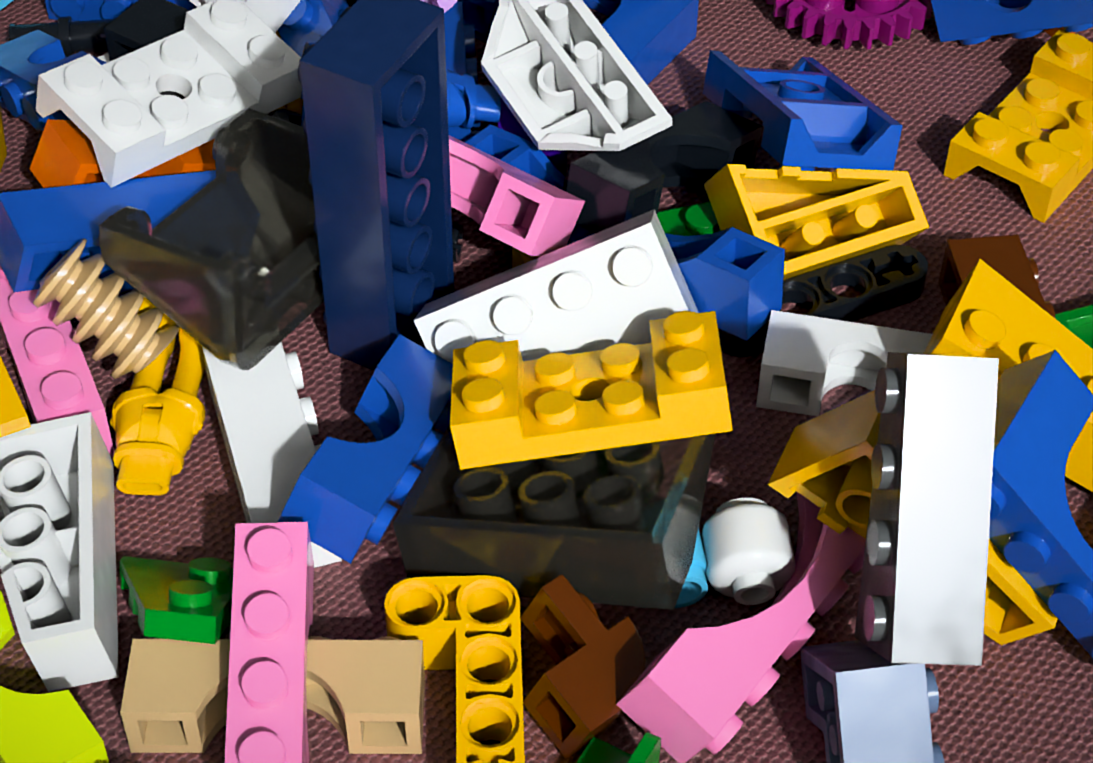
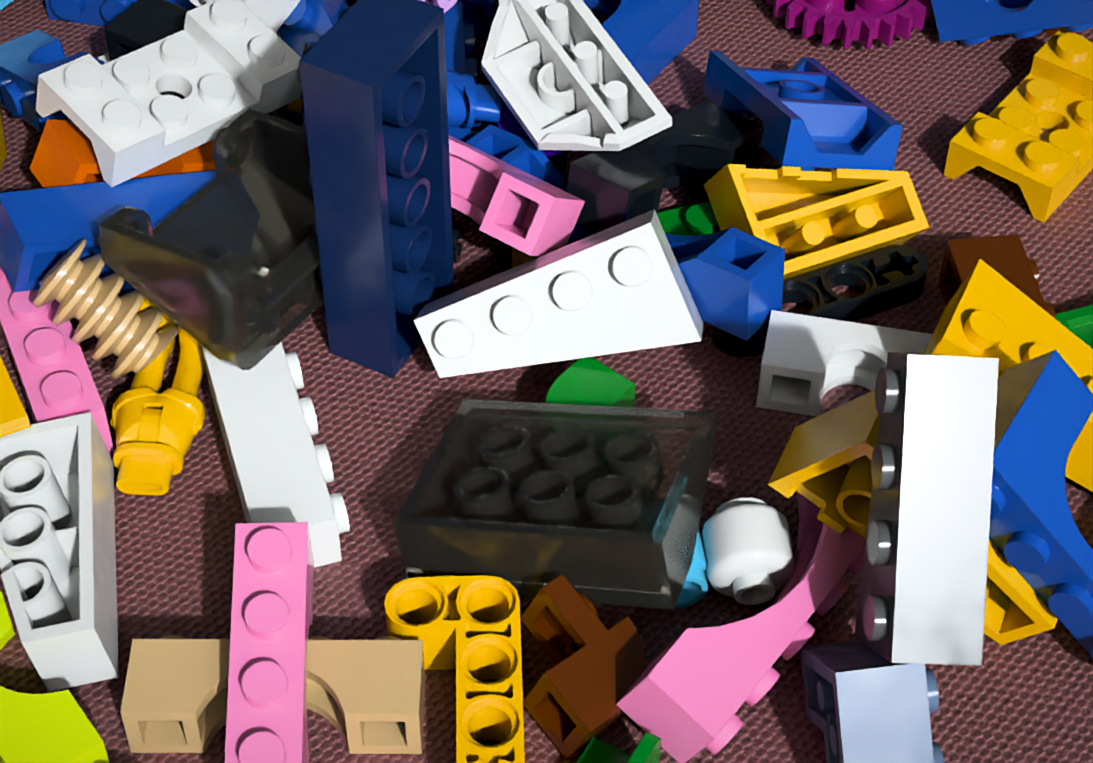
(73, 36): black pin -> none
(179, 598): green wing -> none
(350, 484): blue arch -> none
(542, 409): yellow piece -> none

